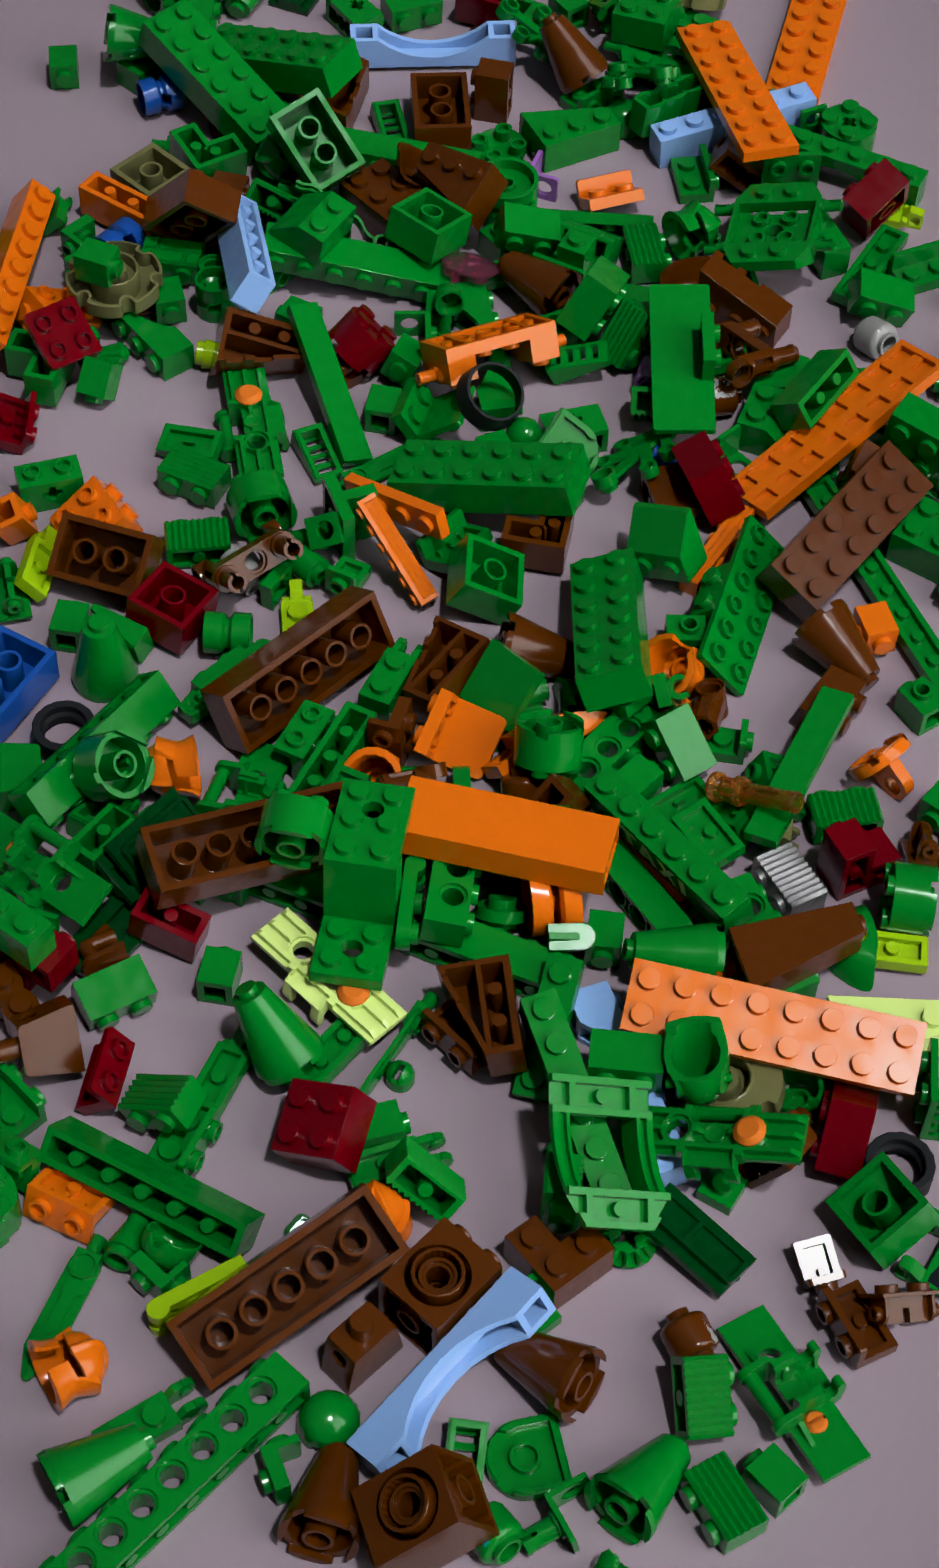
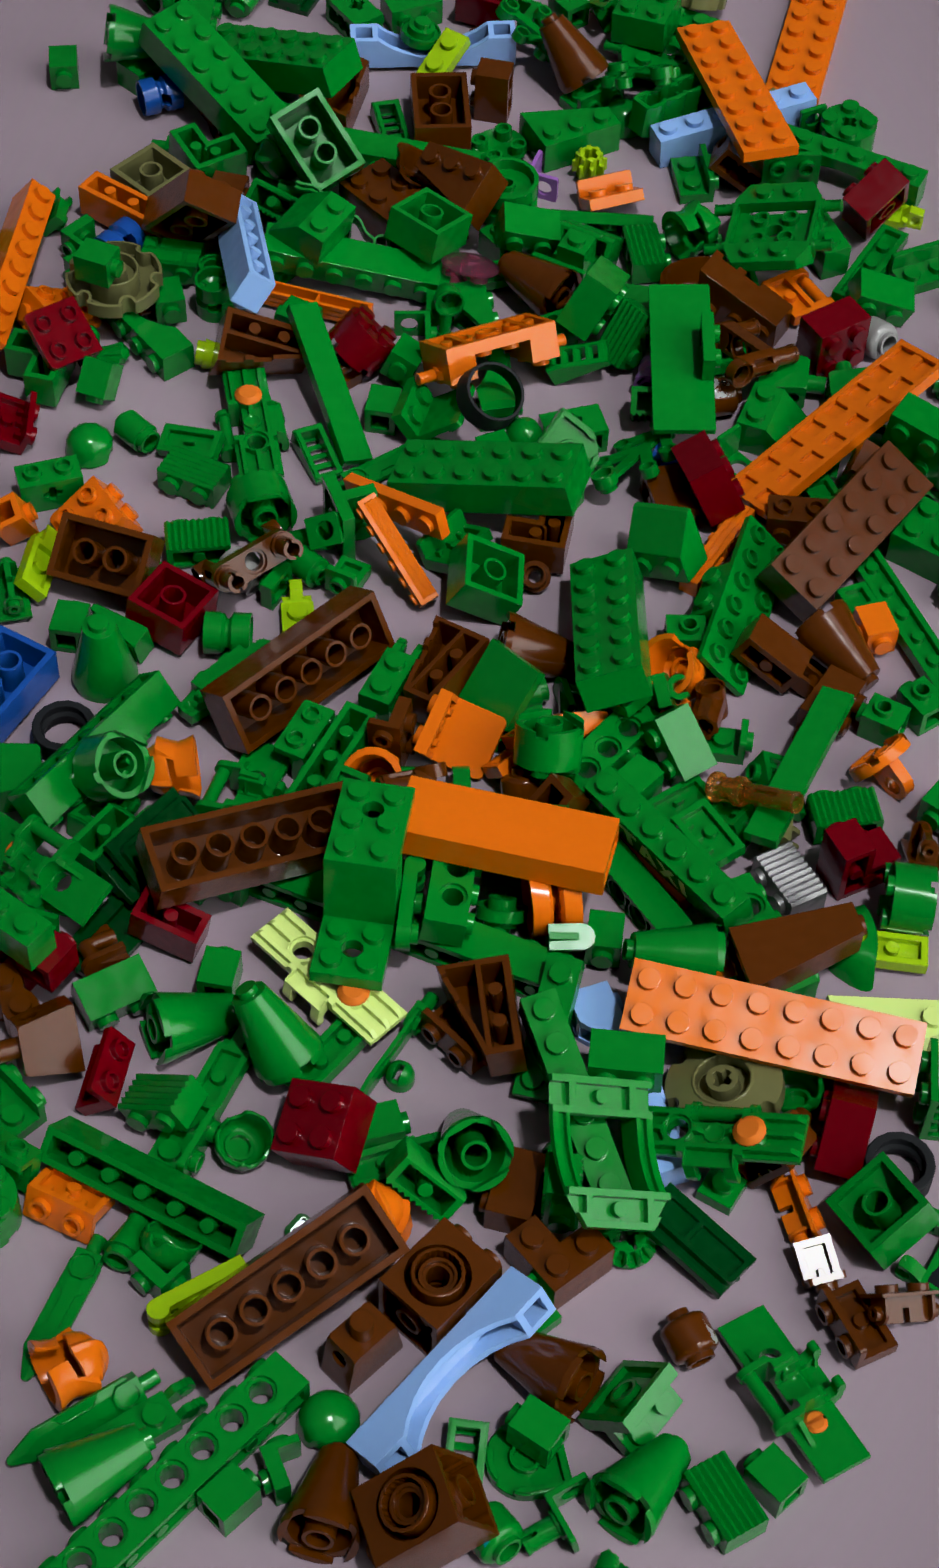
(84, 1416): none -> green piece
(90, 443): none -> green hair
(136, 431): none -> green brick
(184, 1022): none -> green cone
(230, 1498): none -> green brick
(244, 1141): none -> green hair
(294, 829): green brick -> none
(333, 305): none -> orange piece
(419, 32): none -> green plate
(445, 52): none -> lime hinge
(473, 1151): none -> green cone
(517, 1195): none -> reddish brown brick
(537, 1429): none -> green brick
(540, 567): none -> reddish brown plate
(589, 162): none -> lime gear
(633, 1404): none -> green bracket
(697, 1058): green helmet -> none
(703, 1396): green brick -> none
(776, 657): none -> reddish brown brick
(788, 287): none -> orange plate
(789, 515): none -> reddish brown bracket
(794, 1192): none -> orange hinge
(814, 389): green brick -> none
(833, 335): none -> dark red brick
(856, 595): none -> green plate
(881, 719): none -> green brick

